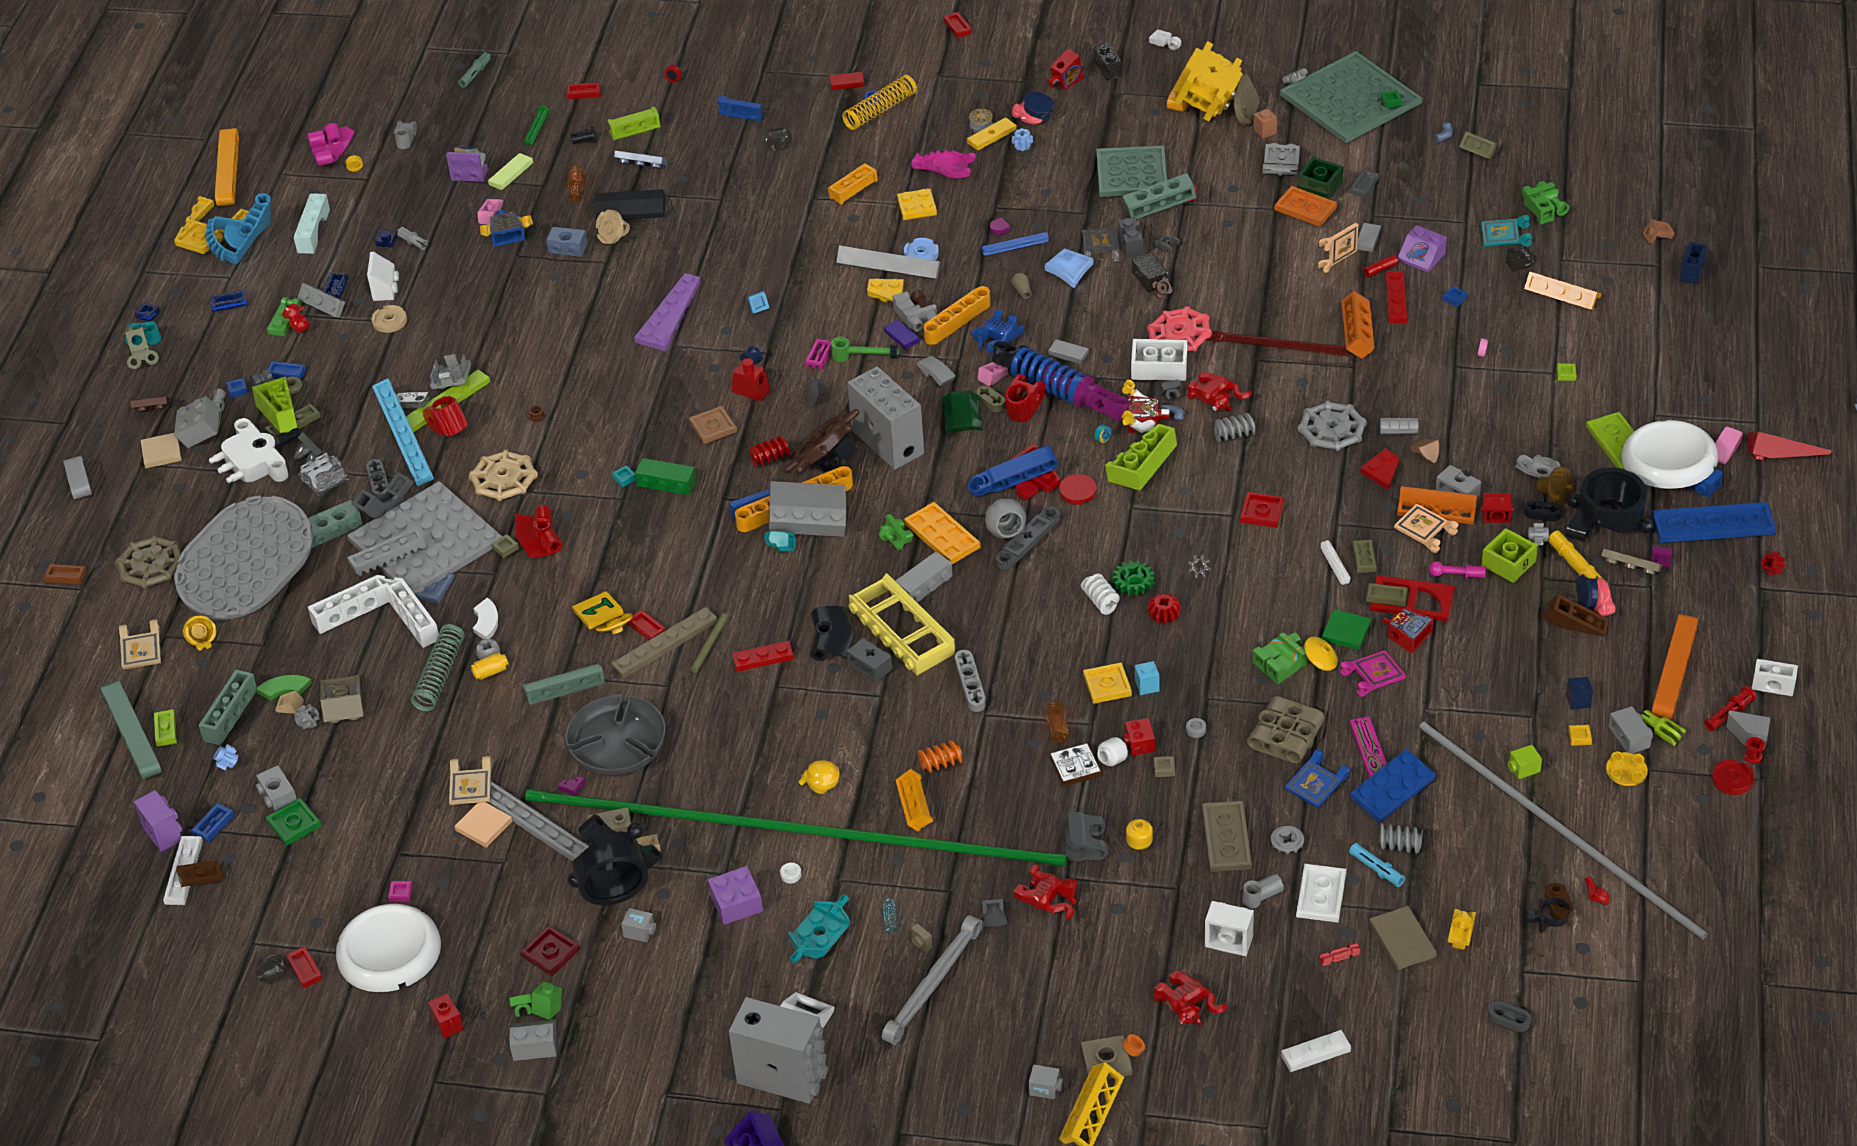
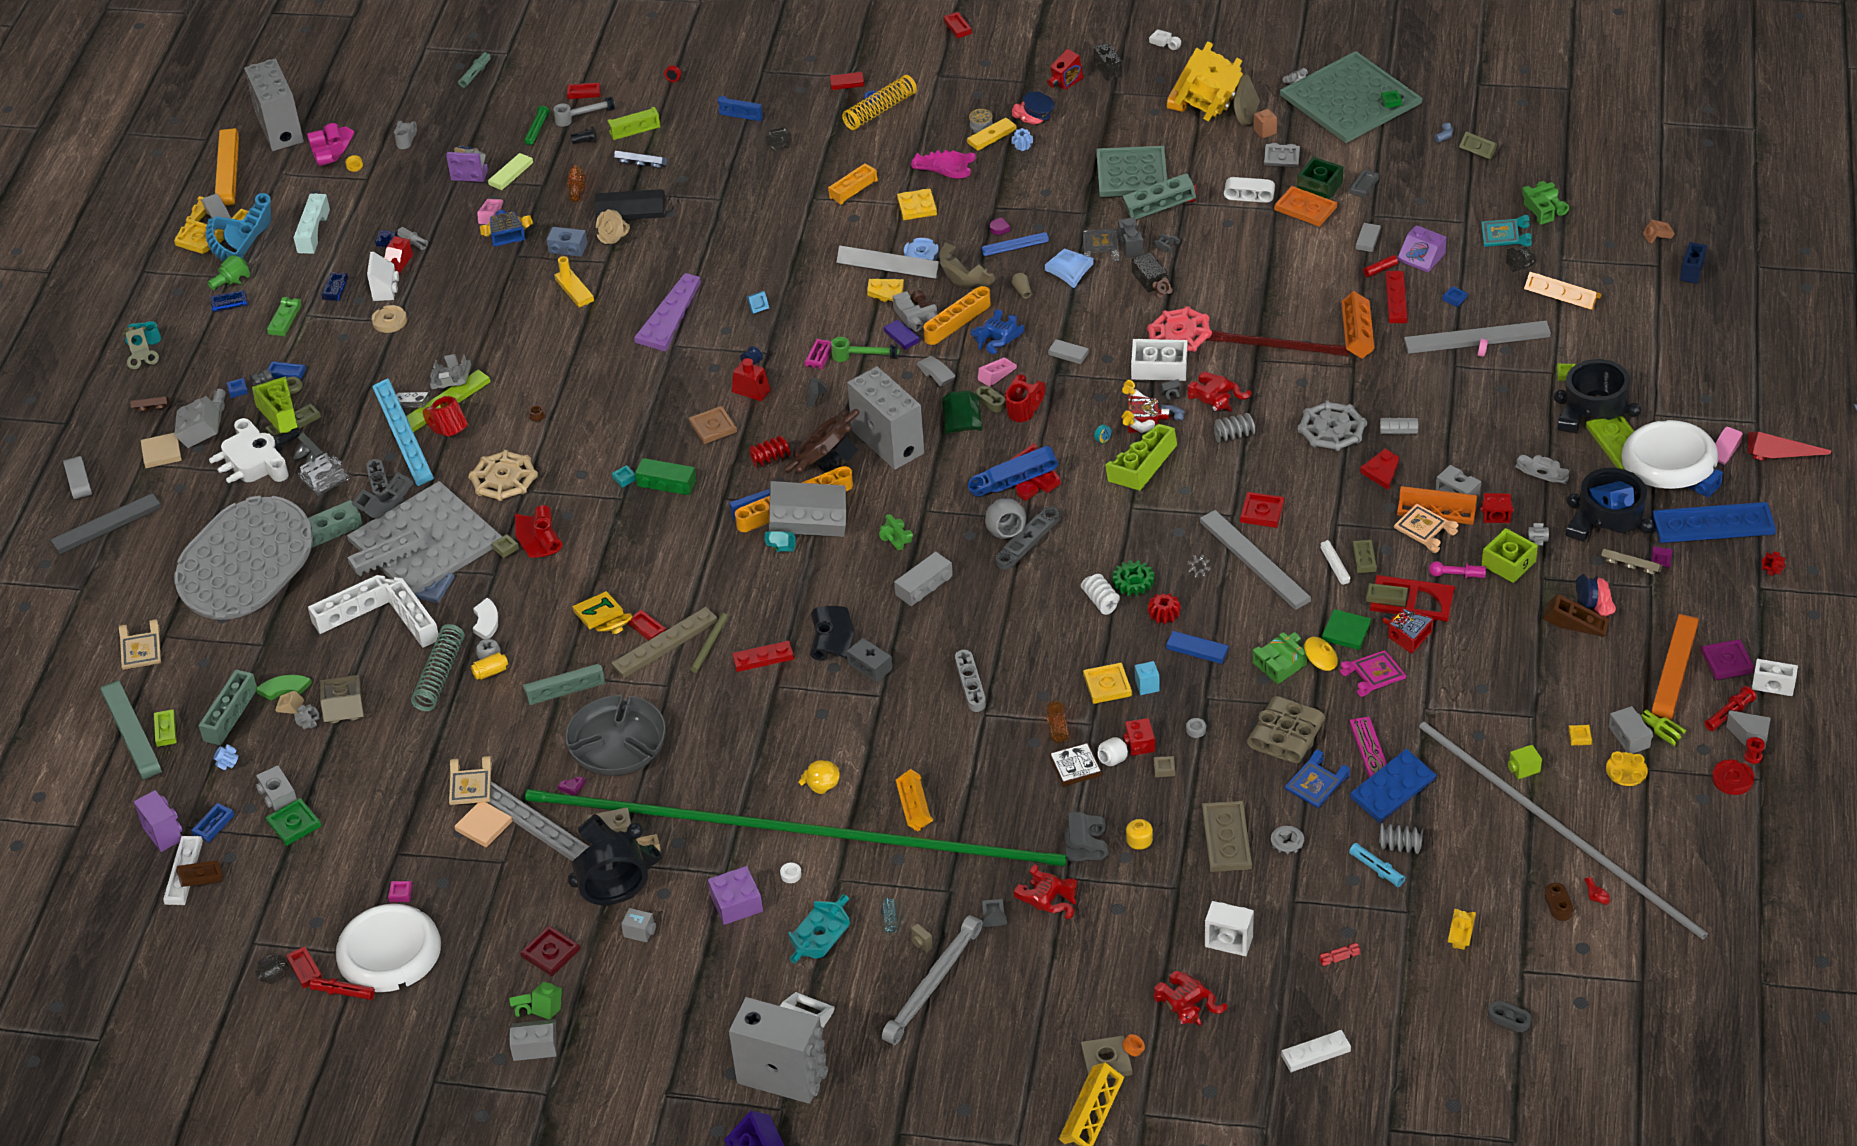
(65, 574): dark orange tile -> none
(105, 523): none -> dark grey tile
(147, 312): clear blue plate -> none
(151, 573): dark tan plate -> none
(199, 632): yellow hat -> none
(215, 206): none -> light grey slope
(230, 272): none -> bright green piece
(274, 104): none -> light grey gear
(297, 320): red animal -> none
(321, 300): light grey plate -> none
(336, 987): none -> red pin
(399, 252): none -> red slope
(445, 1015): red head -> none
(563, 113): none -> light grey piece
(572, 284): none -> yellow piece
(889, 638): light yellow window -> none
(940, 755): orange piece -> none
(942, 533): light orange plate -> none
(959, 274): none -> dark tan animal
(1045, 1082): light grey brick -> none
(1059, 379): piece -> none
(1077, 489): red tile -> none
(1197, 647): none -> blue tile
(1249, 189): none -> white beam
(1255, 560): none -> light grey tile
(1257, 891): light grey piece -> none
(1279, 169): light grey pin -> none
(1321, 893): white tile -> none
(1339, 246): light nougat flag -> none
(1402, 938): dark tan tile -> none
(1427, 448): medium nougat tile -> none
(1472, 337): none -> light grey tile
(1533, 915): black piece -> none
(1542, 510): black beam -> none
(1557, 485): pearl gold piece -> none
(1571, 555): yellow piece -> none
(1579, 693): dark blue brick -> none
(1591, 379): none -> black piece
(1618, 495): none -> blue torso
(1727, 659): none -> magenta plate

